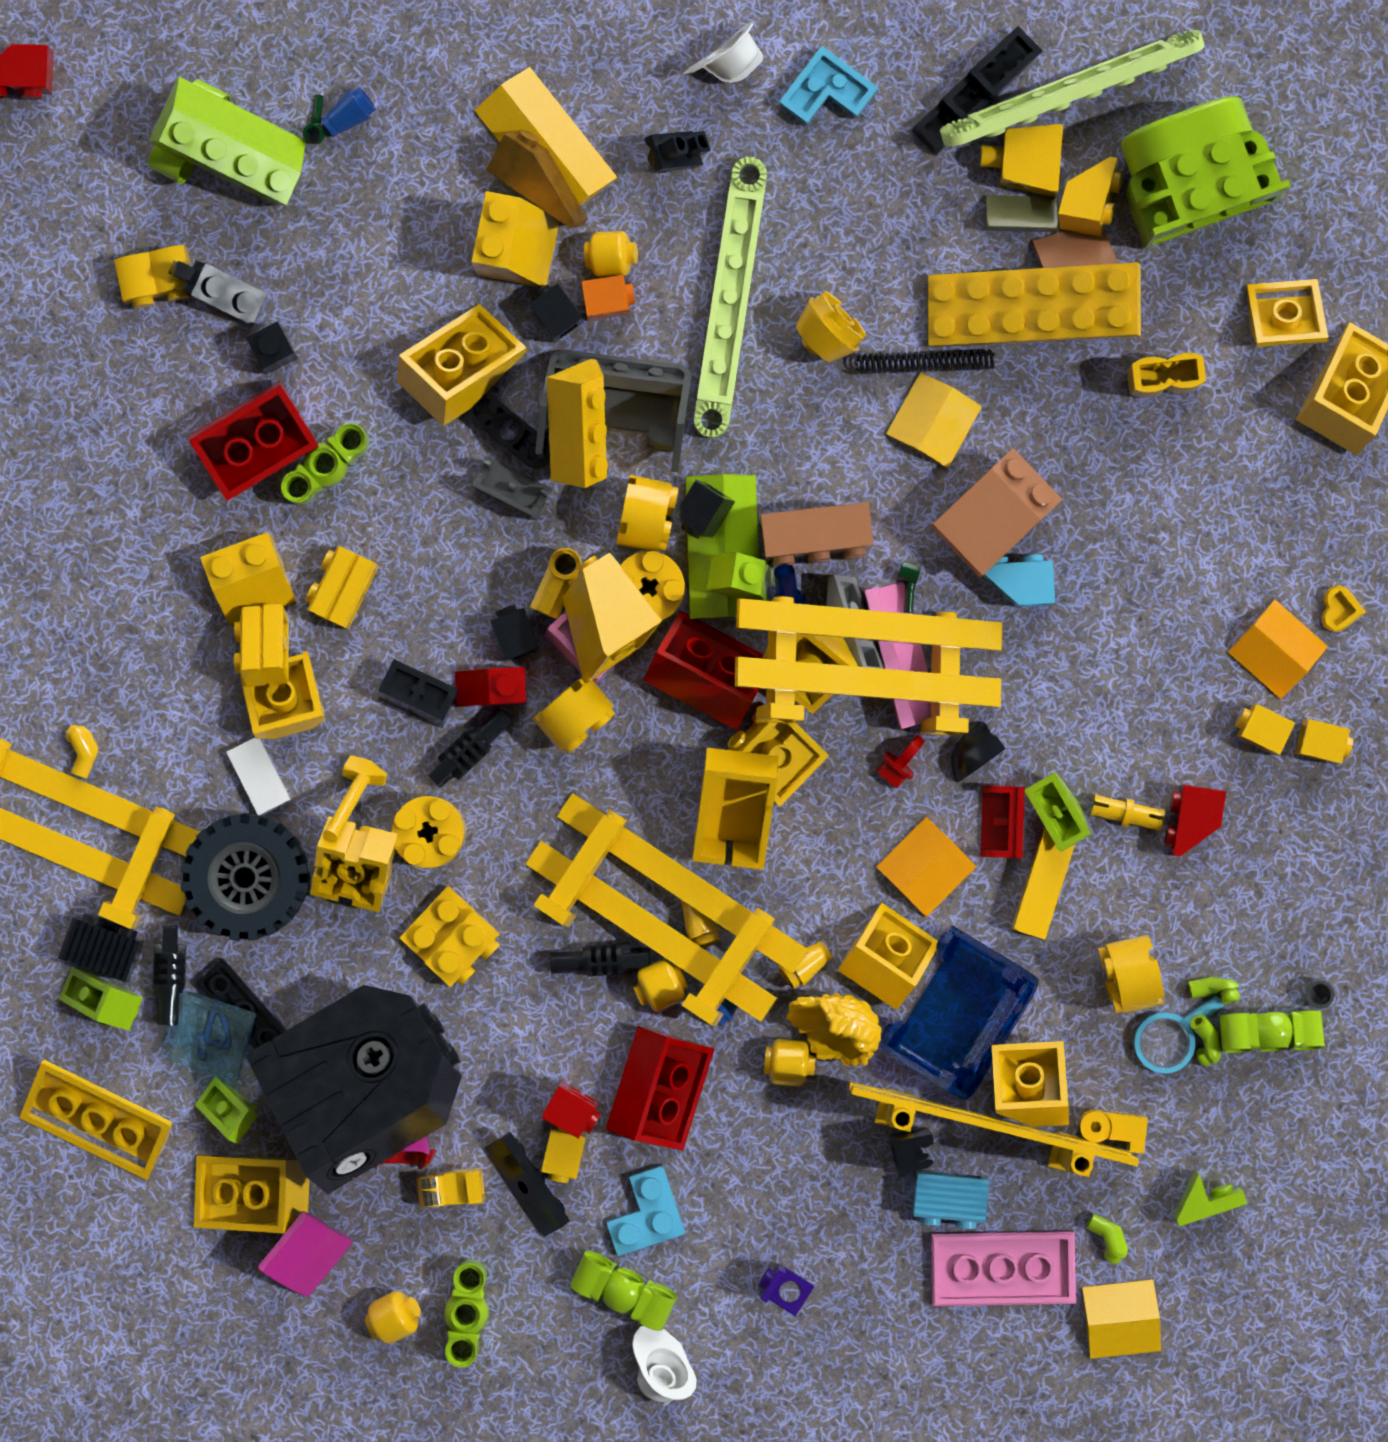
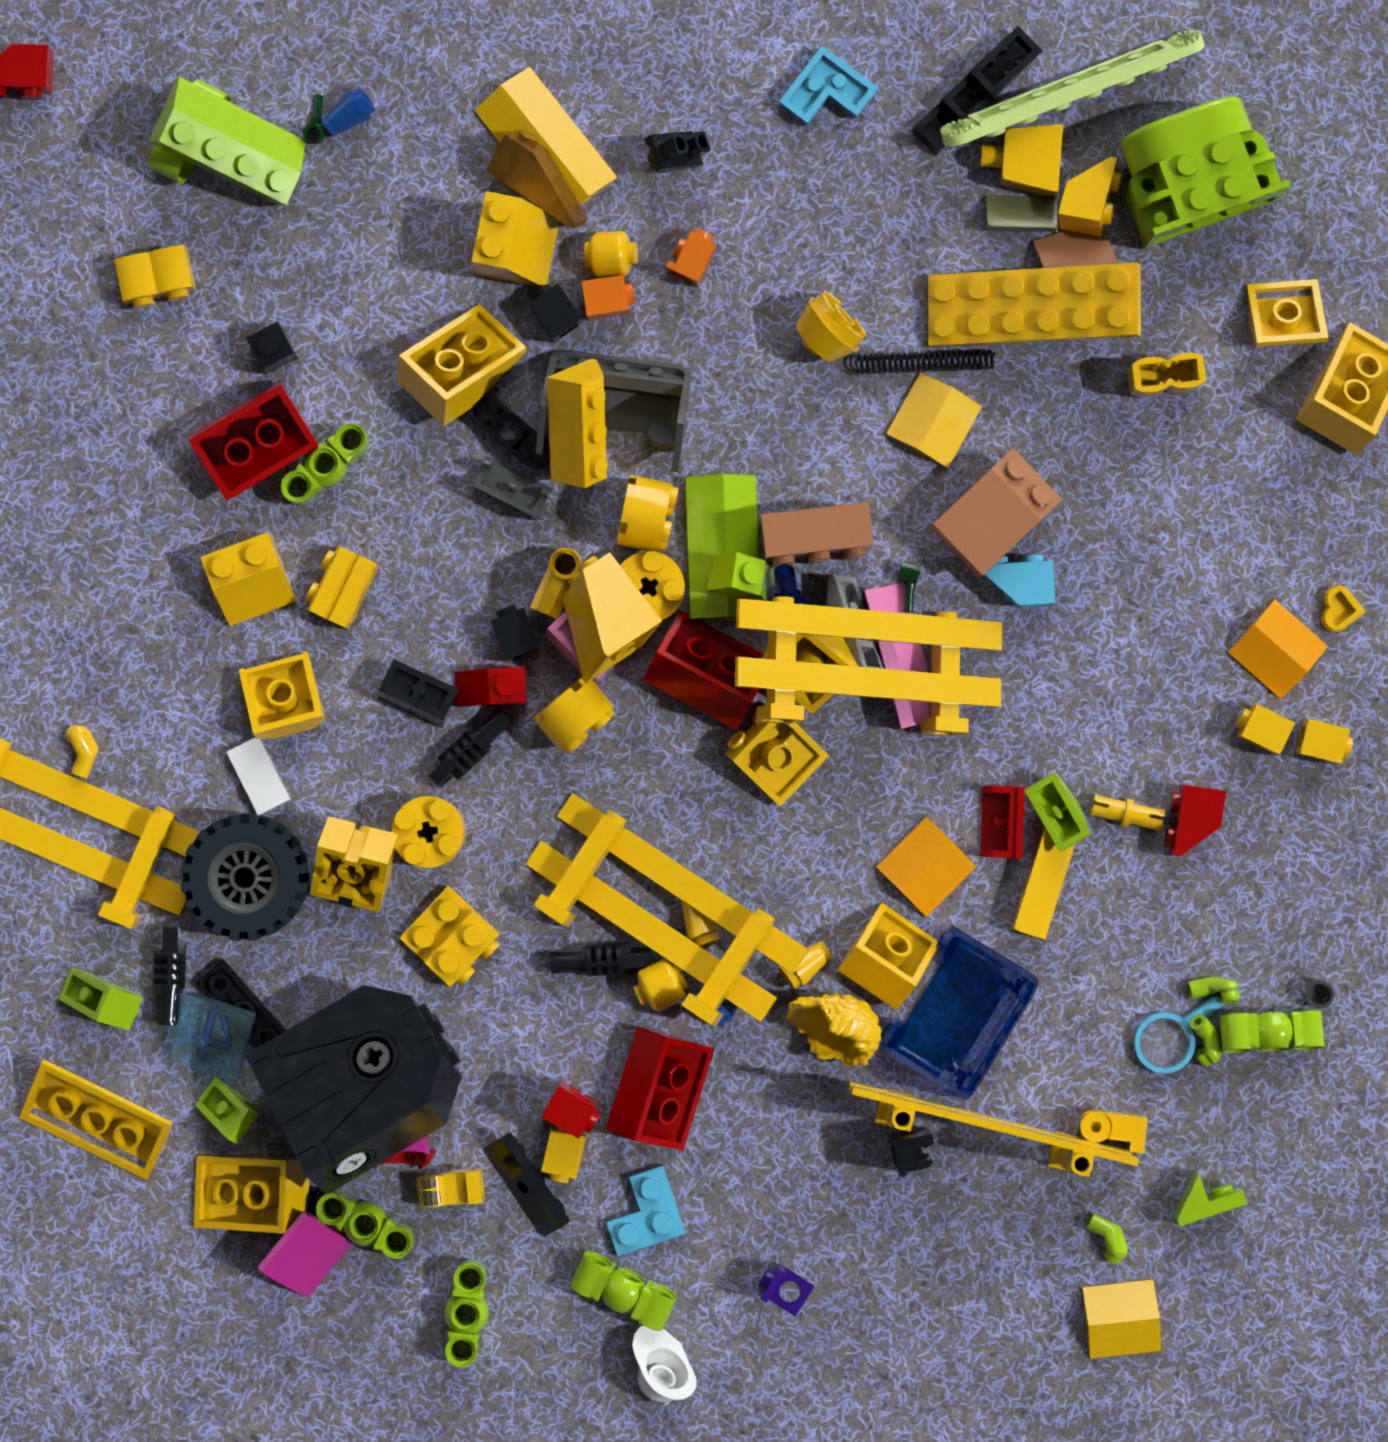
(101, 948): black brick -> none
(220, 290): hinge -> none
(263, 645): yellow brick -> none
(362, 773): yellow piece -> none
(383, 1224): none -> lime piece
(392, 1317): yellow head -> none
(692, 257): none -> orange brick
(703, 510): black brick -> none
(730, 297): yellowish green plate -> none
(734, 59): white piece -> none
(736, 807): yellow piece -> none
(789, 1062): yellow head -> none
(895, 768): red piece -> none
(950, 1198): medium azure brick -> none
(974, 751): black brick -> none
(1003, 1268): bright pink tile -> none
(1031, 1083): yellow slope -> none
(1132, 974): yellow brick -> none

